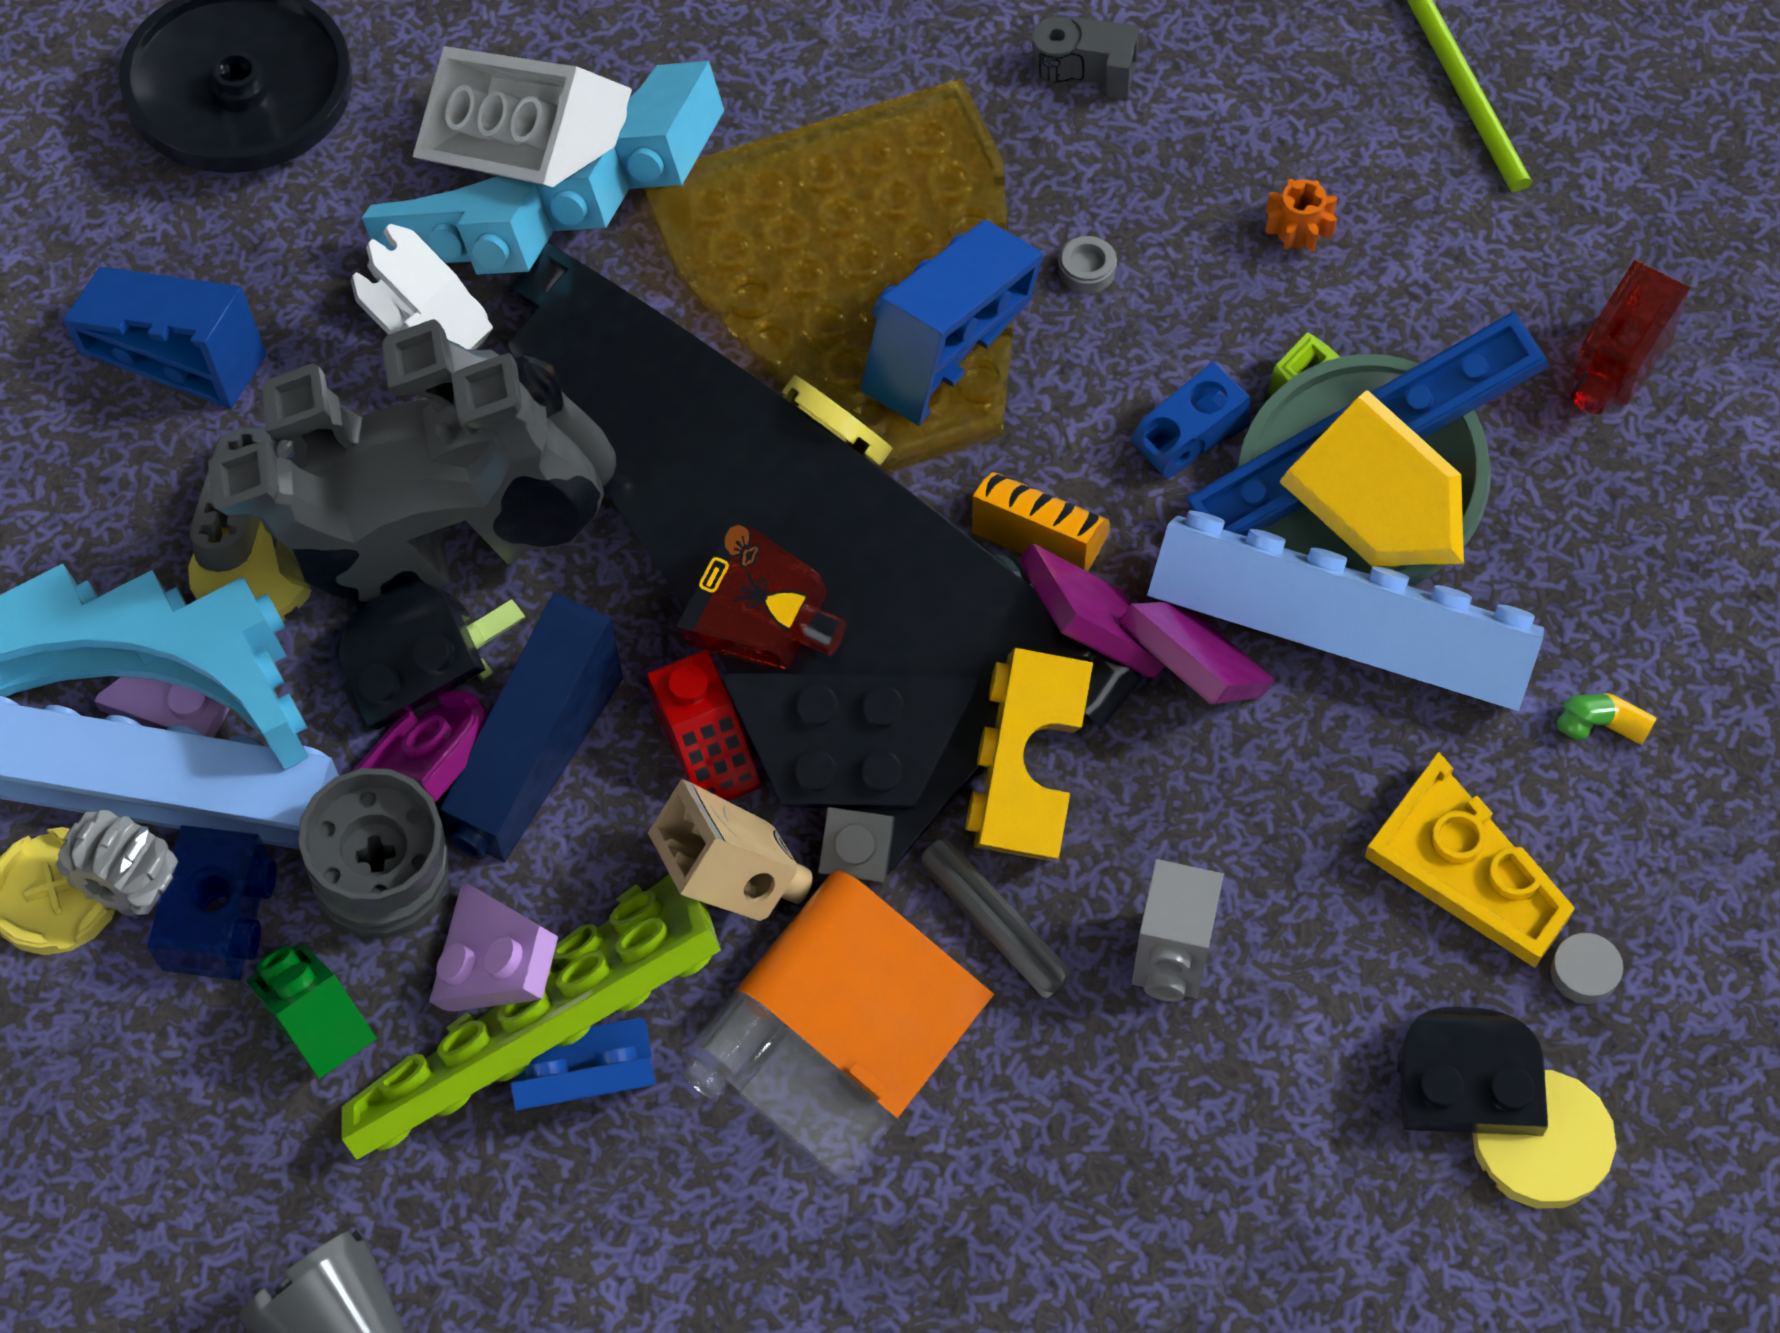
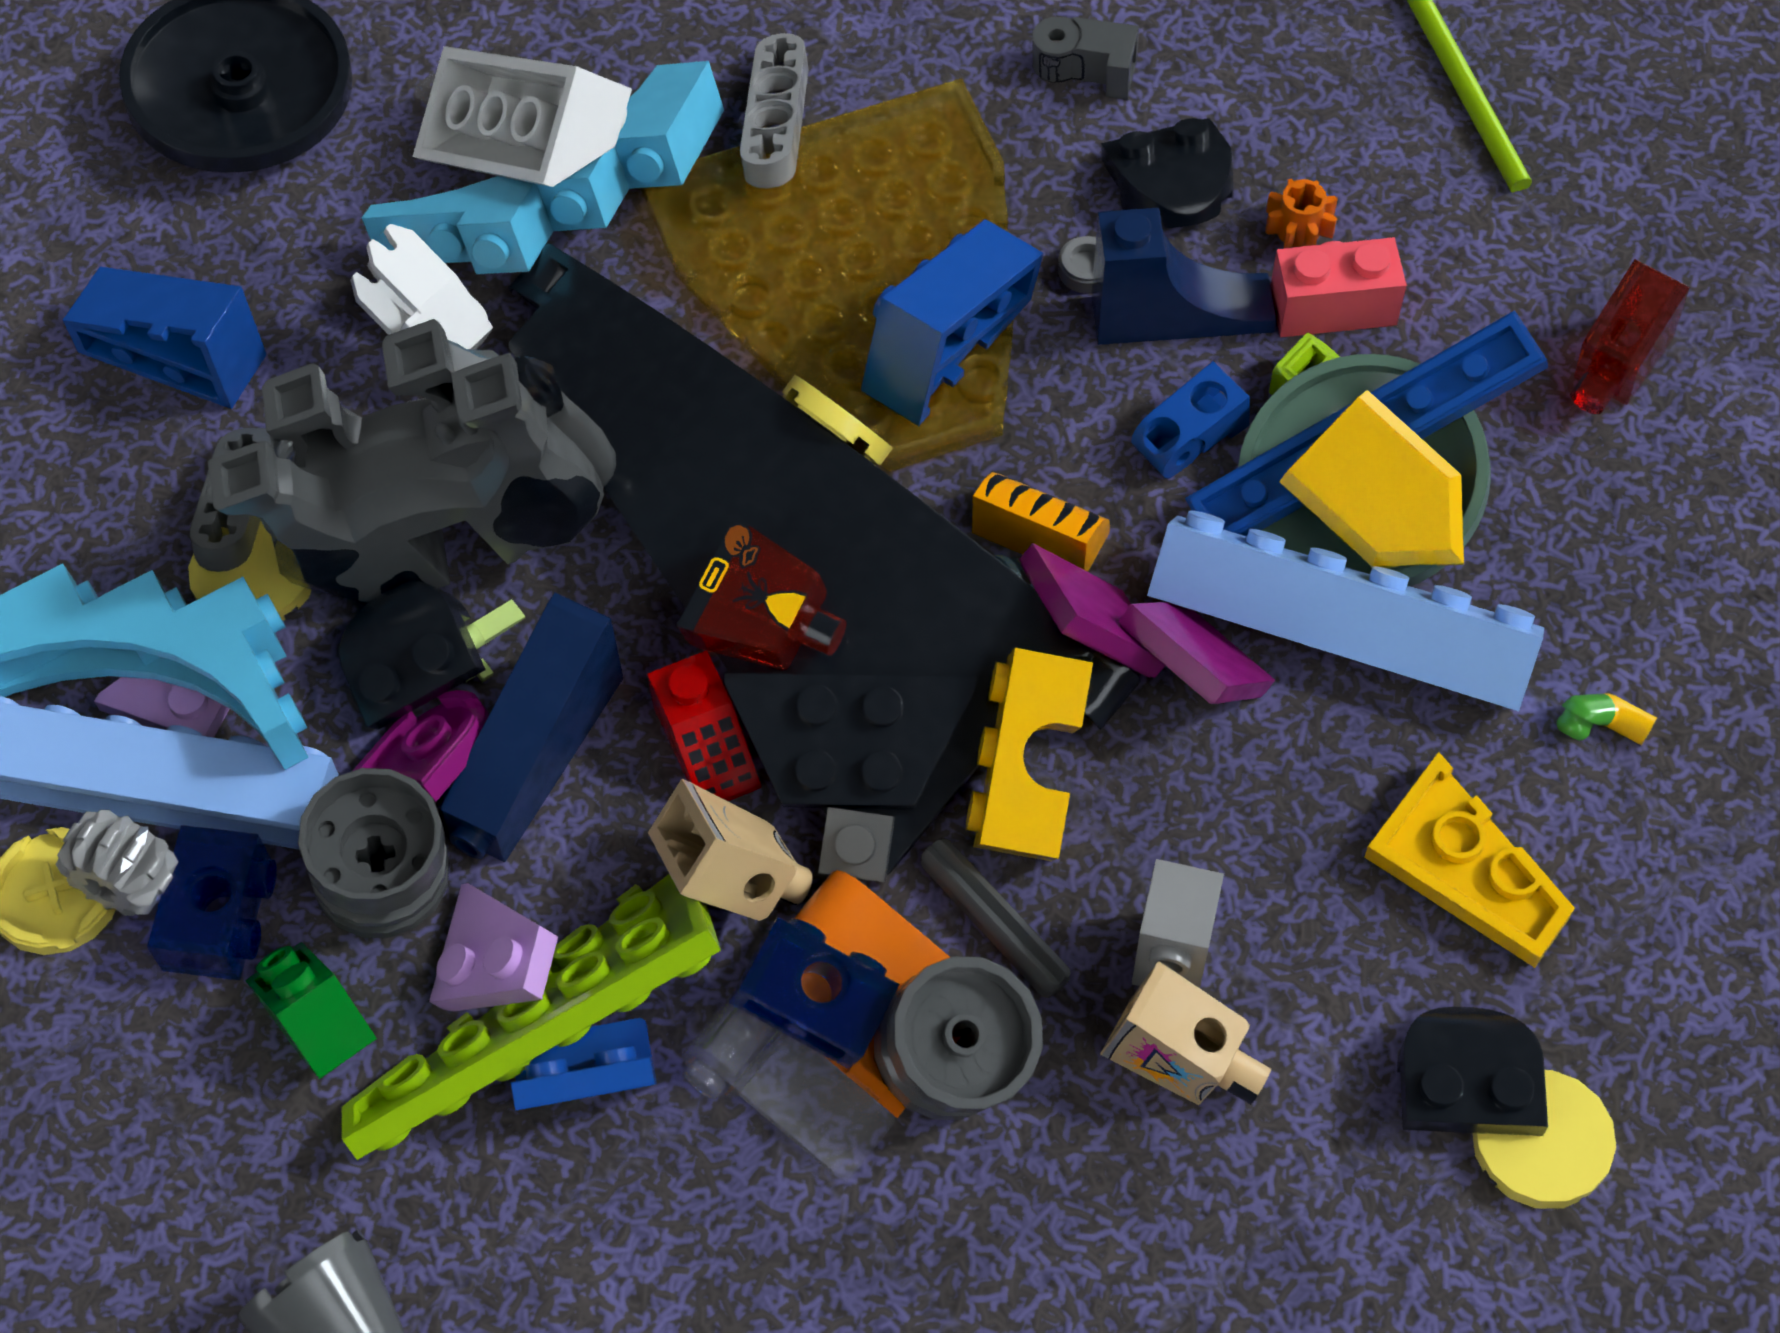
(771, 109): none -> light grey beam
(775, 995): none -> clear blue brick
(955, 1000): none -> dark grey wheel
(1156, 293): none -> dark blue arch
(1175, 169): none -> black slope
(1184, 1040): none -> tan torso
(1337, 287): none -> coral brick
(1586, 968): light grey tile -> none

